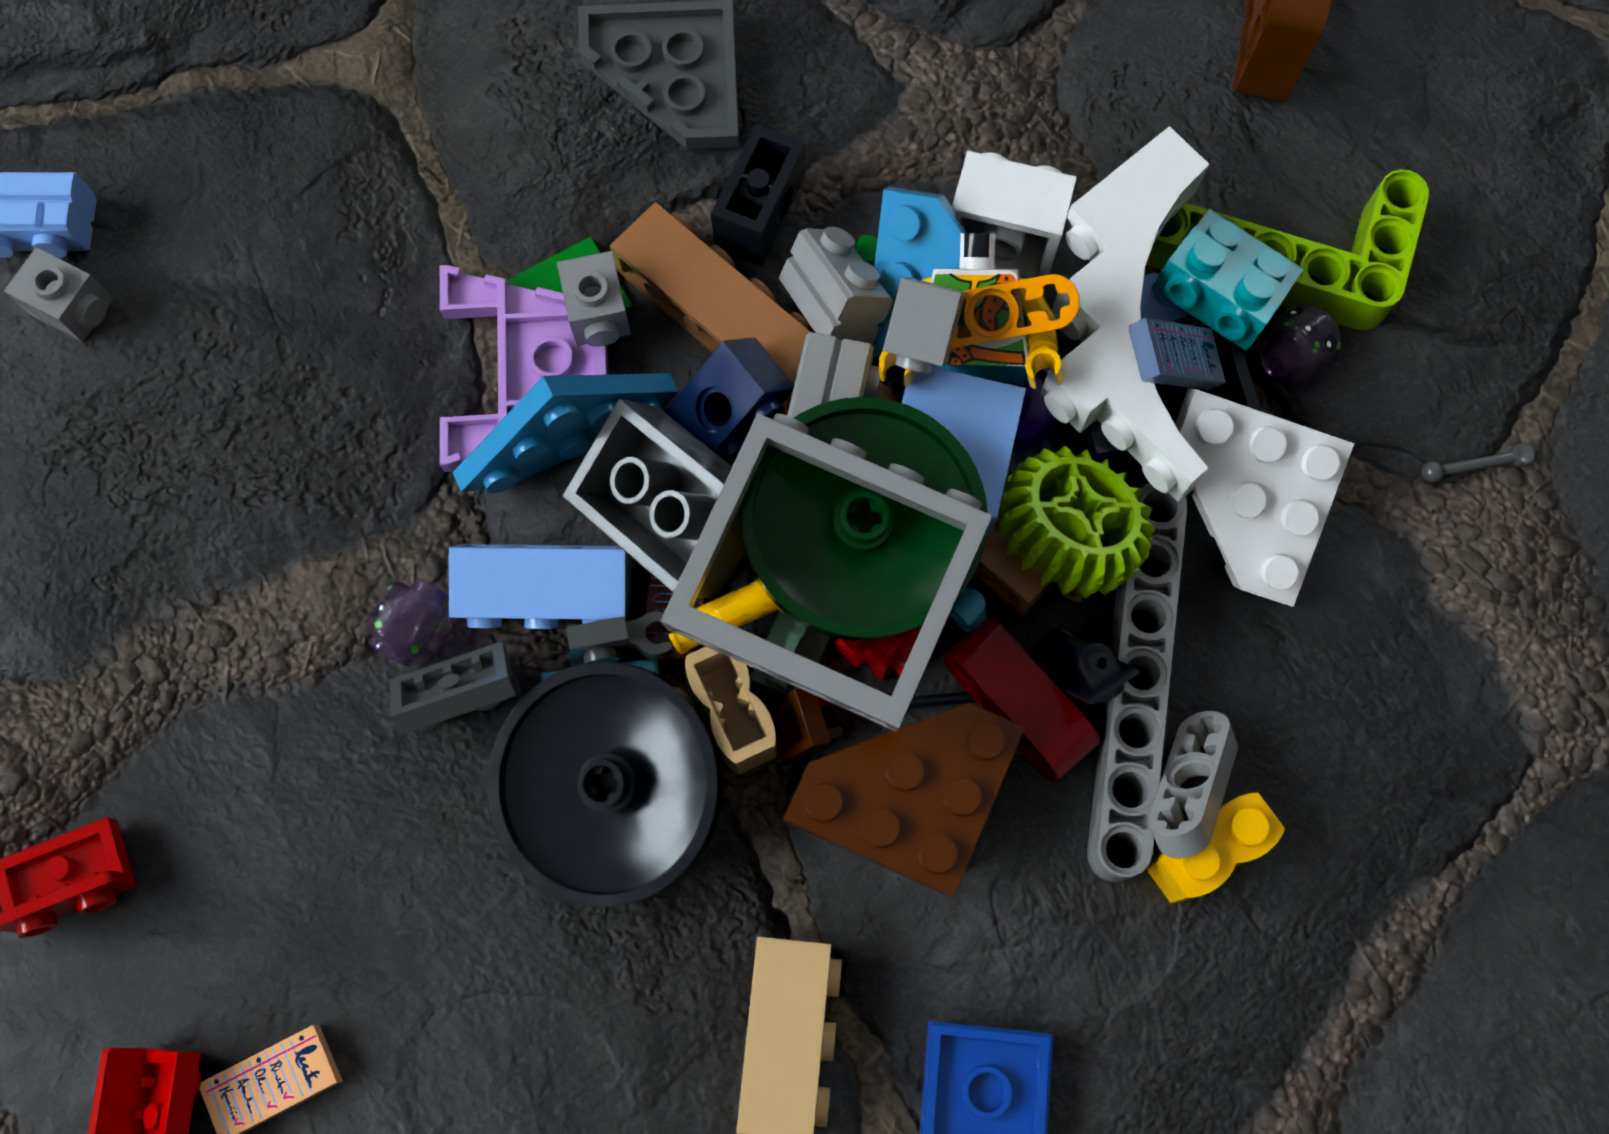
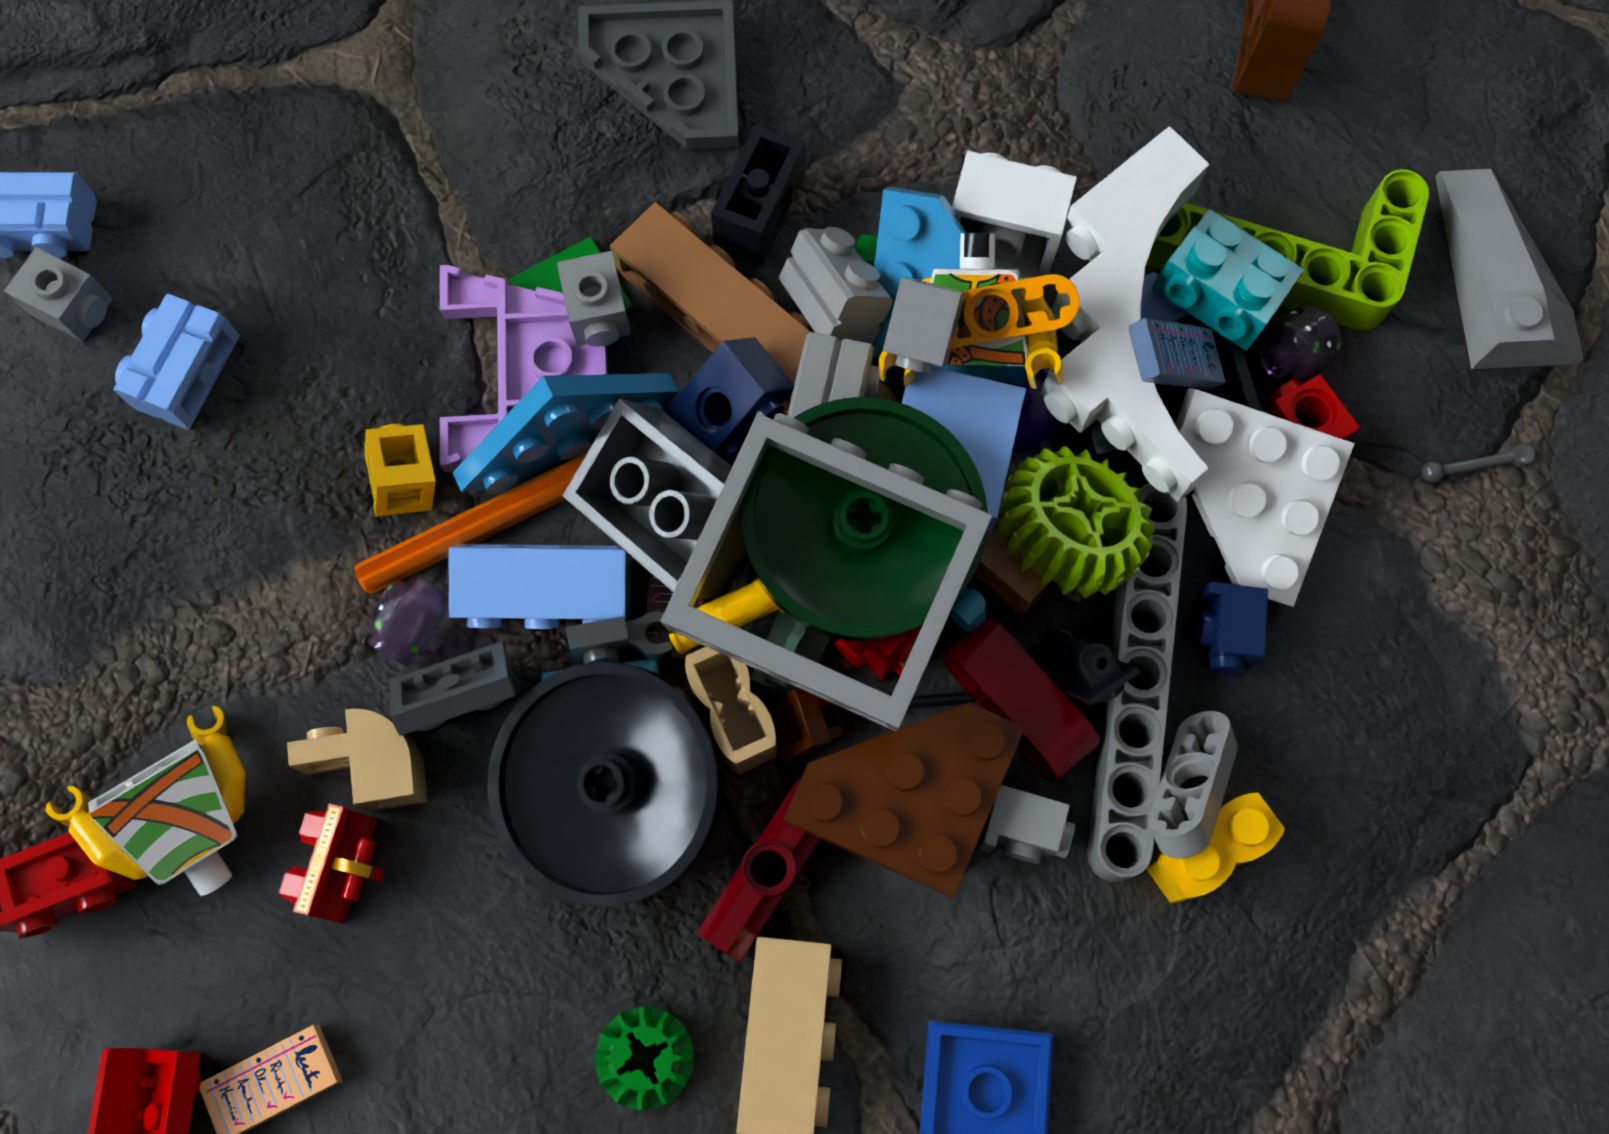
(167, 814): none -> torso
(175, 361): none -> light blue brick
(336, 865): none -> red hips
(383, 765): none -> tan brick
(399, 469): none -> yellow brick
(466, 528): none -> orange axle
(672, 1066): none -> green gear
(744, 903): none -> dark red piece
(1027, 826): none -> light grey brick
(1232, 626): none -> dark blue brick
(1318, 403): none -> red brick
(1503, 285): none -> light grey wedge

